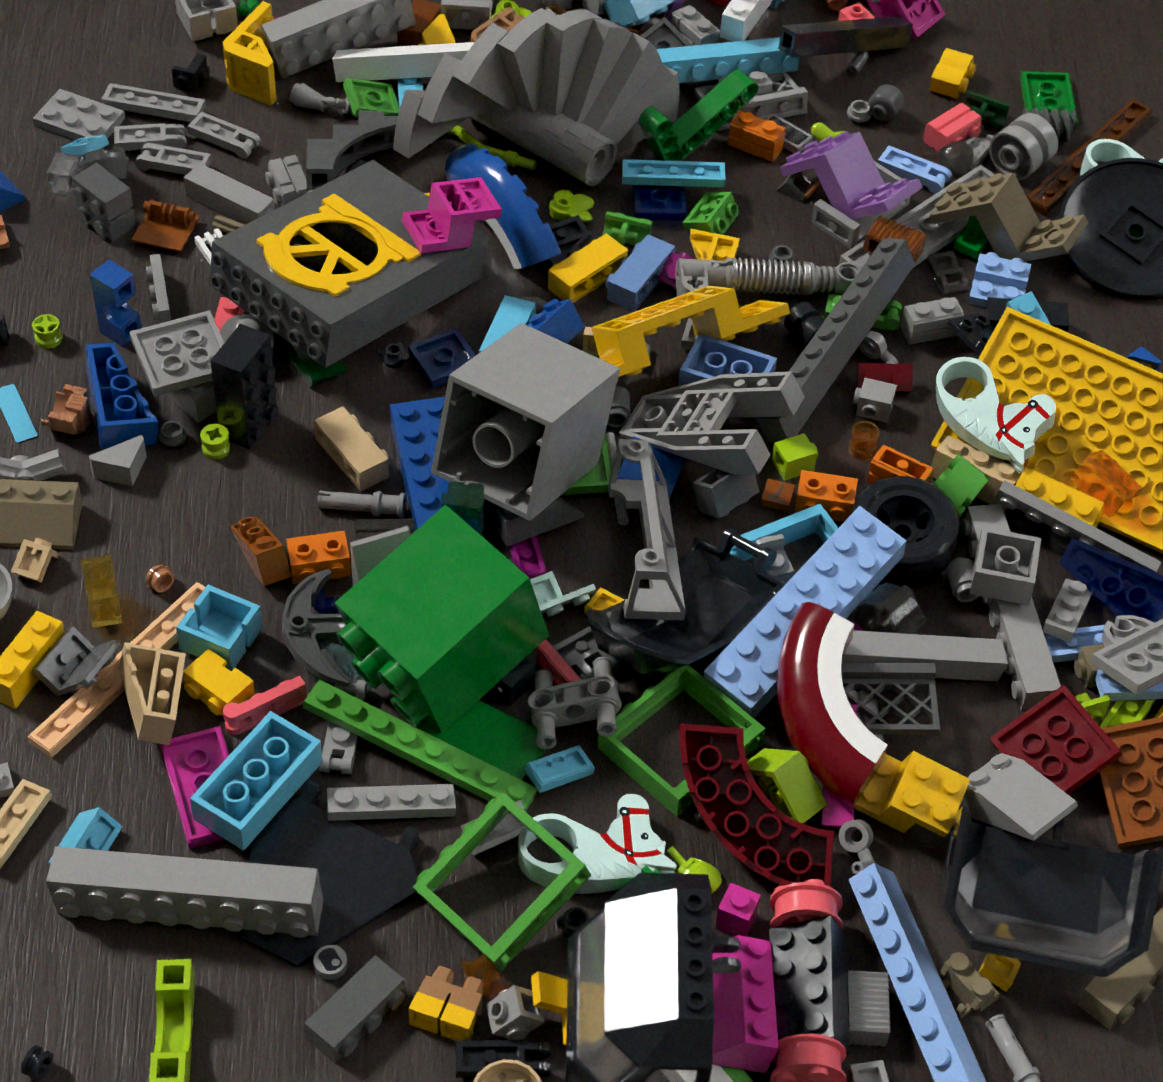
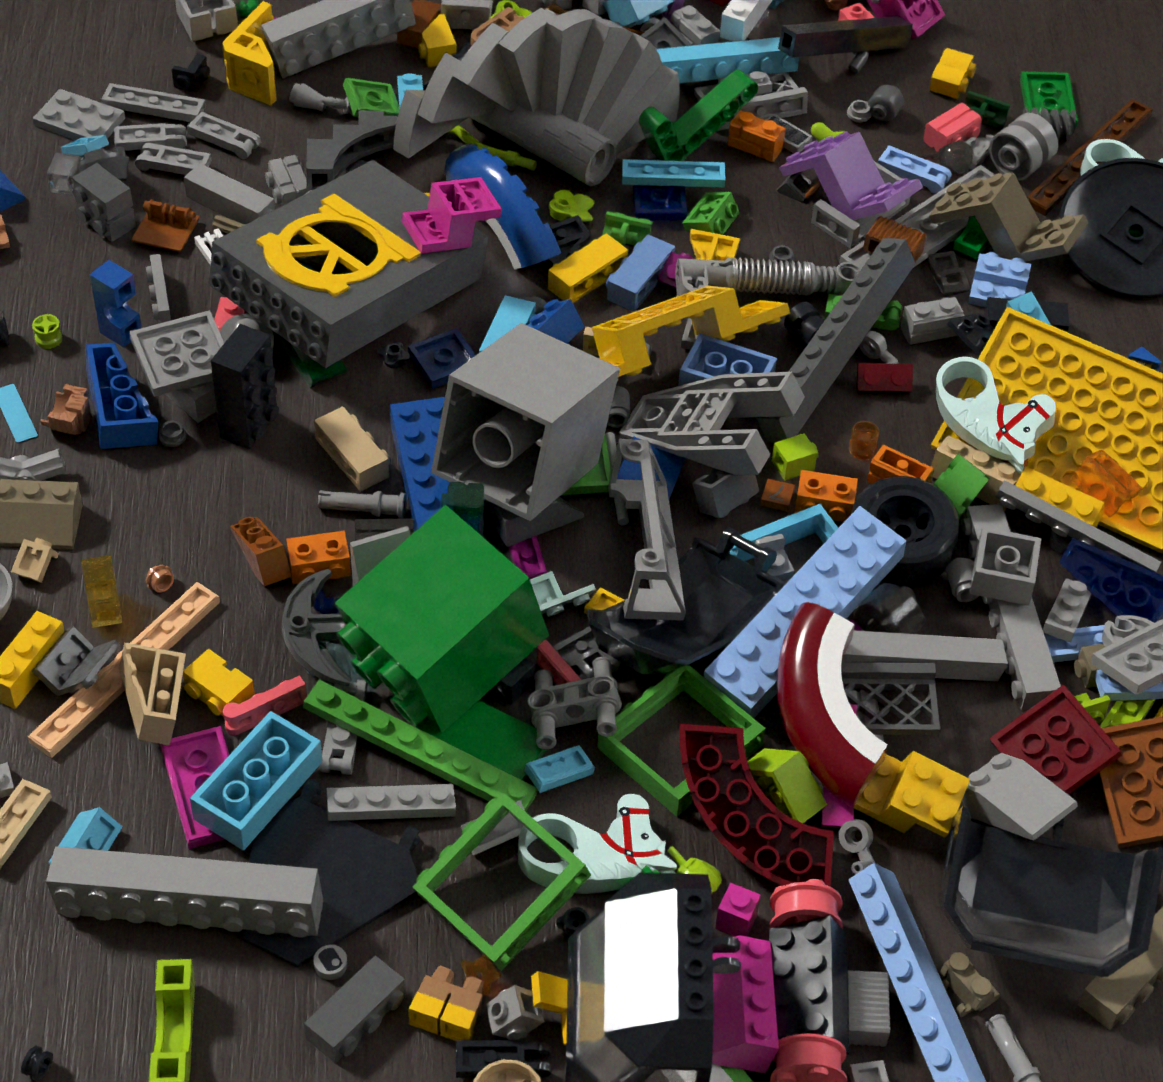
(120, 462): light grey slope -> none
(215, 441): lime wheel -> none
(224, 625): medium azure piece -> none
(394, 61): white brick -> none
(875, 399): light grey brick -> none
(1000, 970): yellow tile -> none

